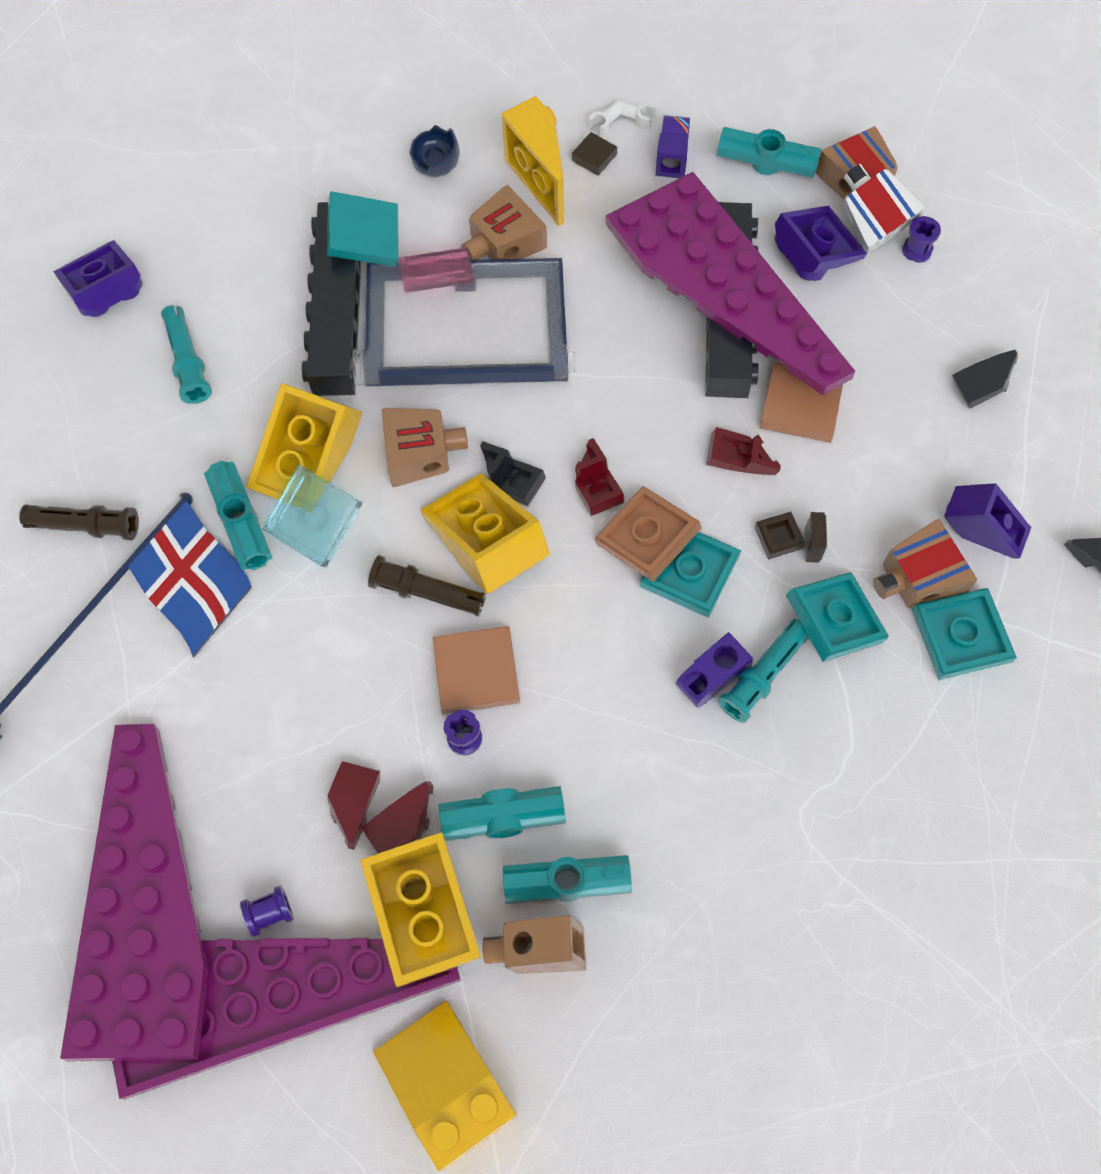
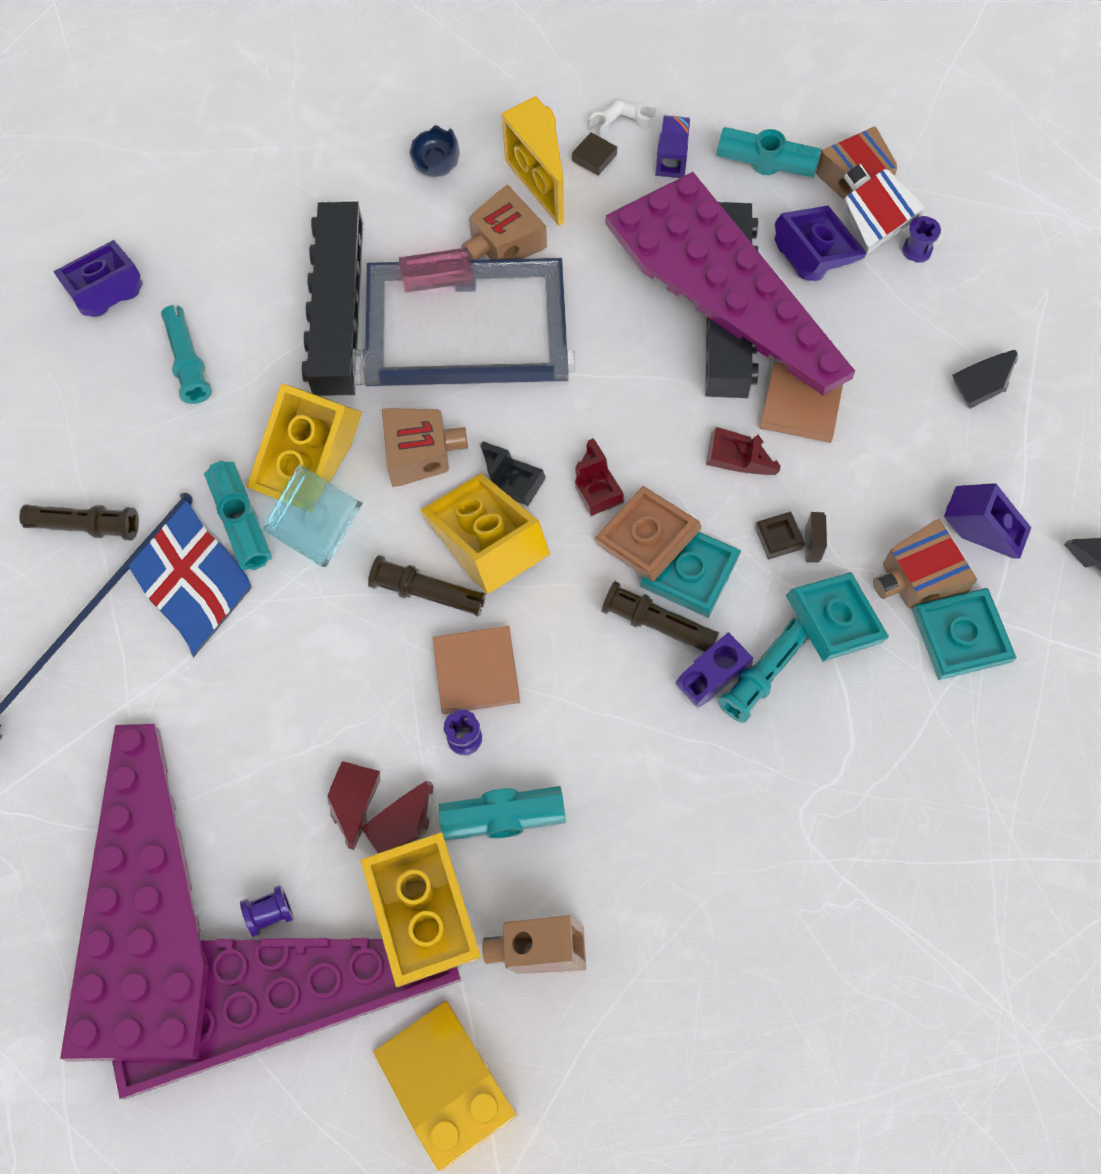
(362, 229): teal tile -> none
(596, 878): teal piece -> none
(643, 612): none -> dark brown pin

